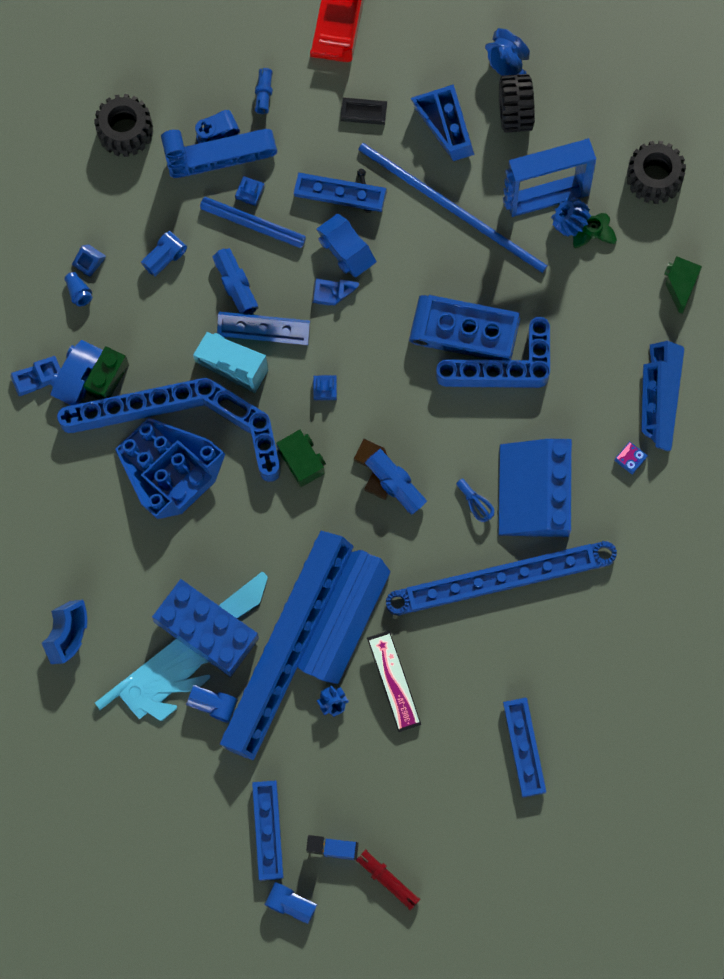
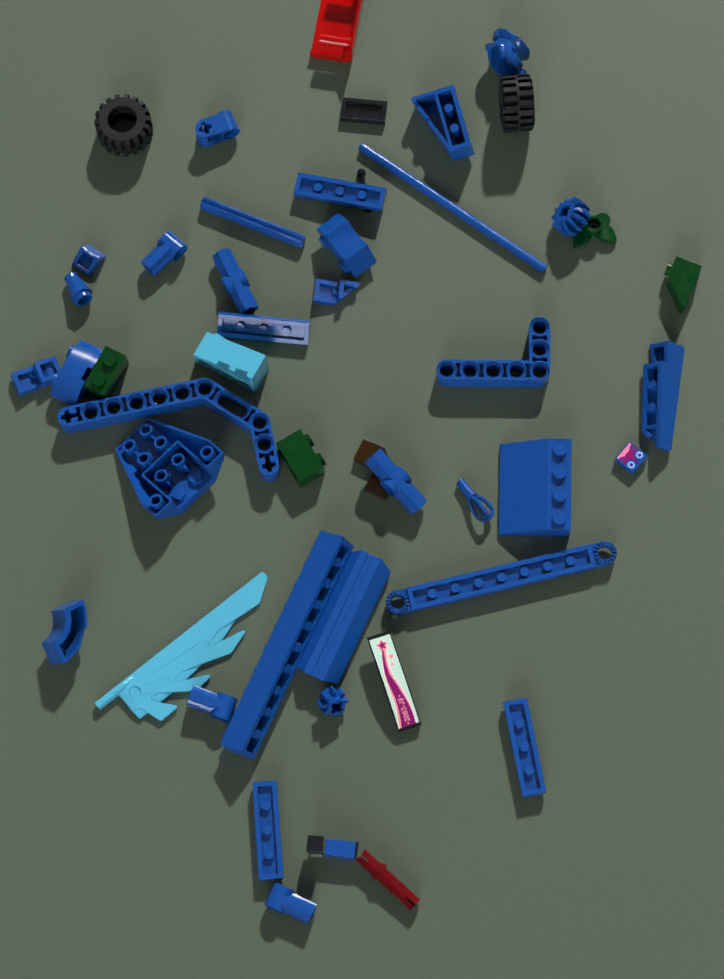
(205, 627): blue brick -> none
(217, 153): blue beam -> none
(249, 191): blue tile -> none
(263, 91): blue pin -> none
(325, 387): blue tile -> none
(442, 322): blue hinge -> none
(546, 162): blue window -> none
(661, 156): black tyre -> none

